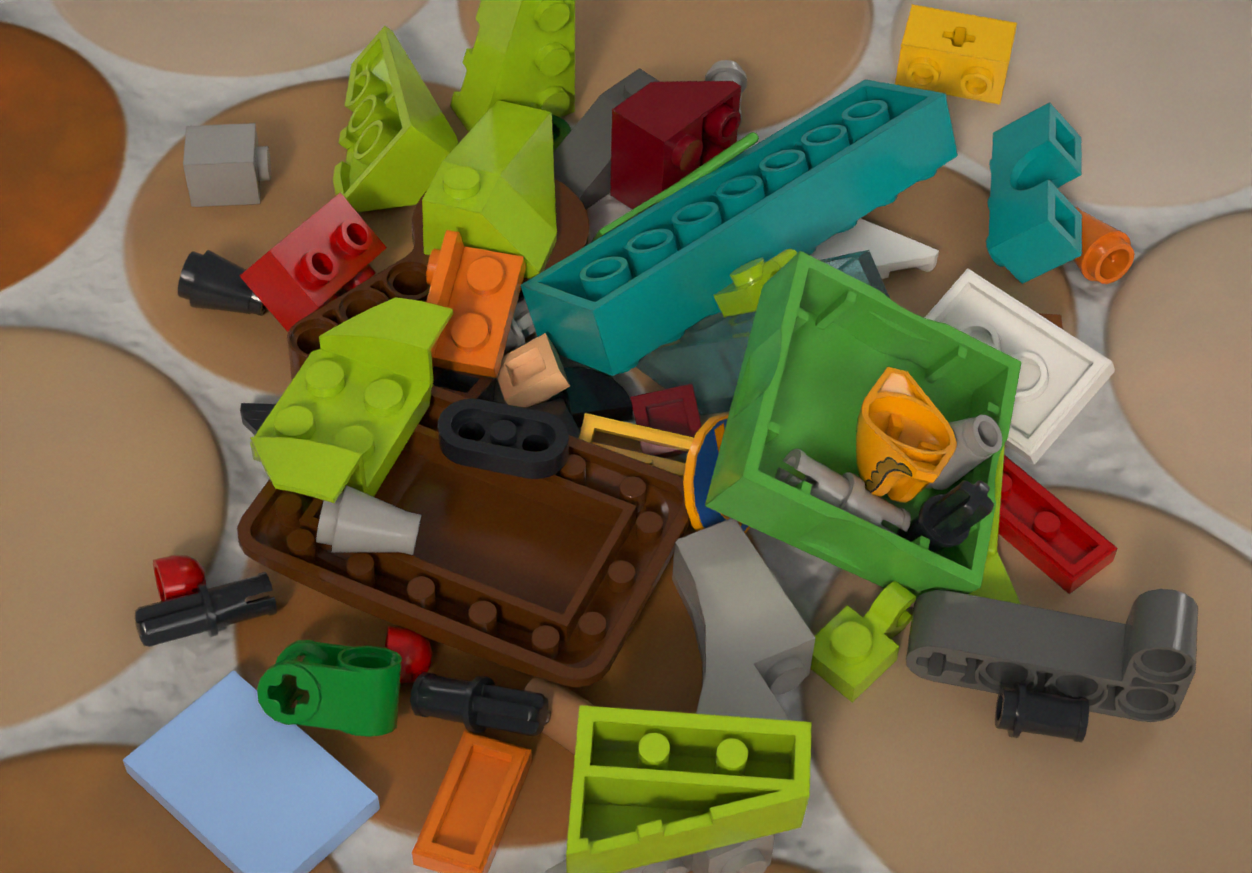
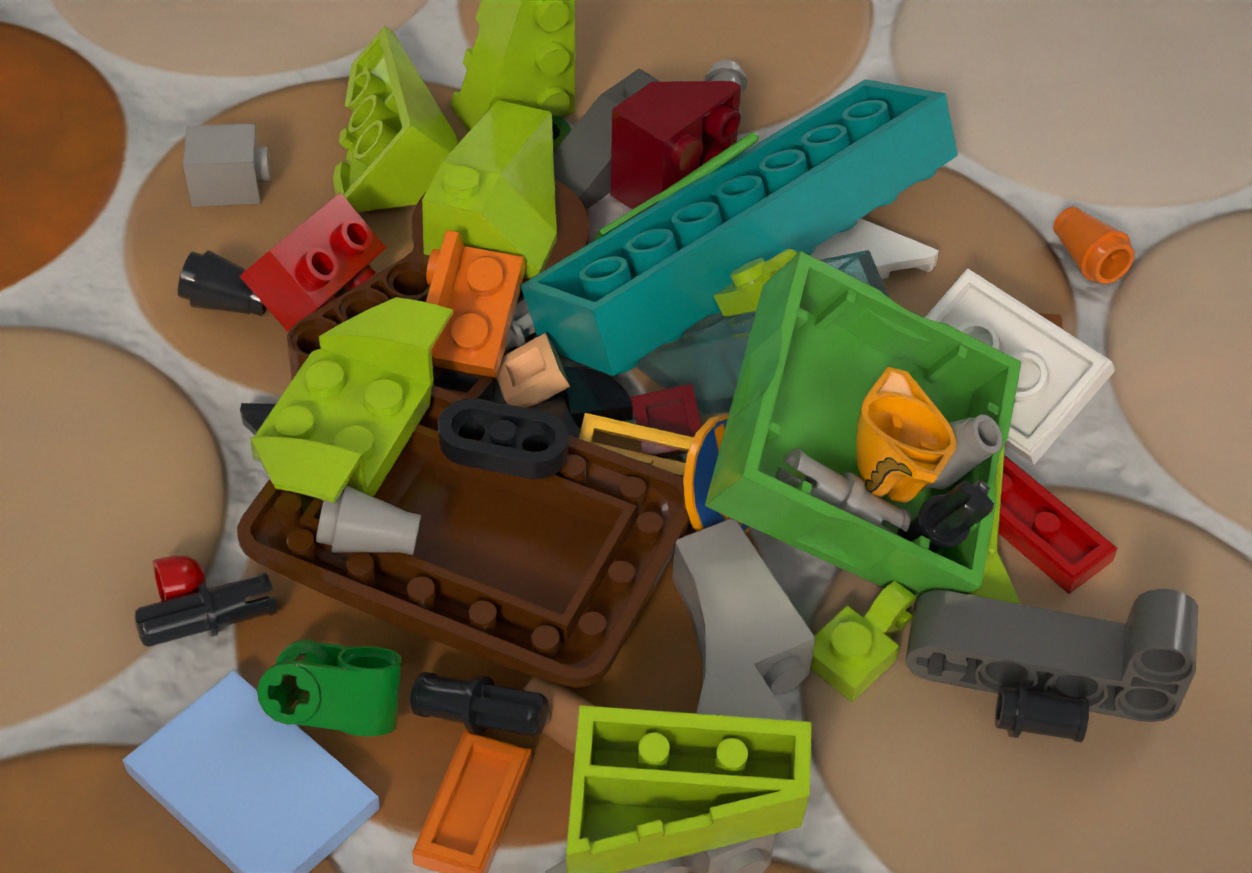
(413, 649): red hinge -> none
(955, 53): yellow brick -> none
(1029, 218): teal arch -> none

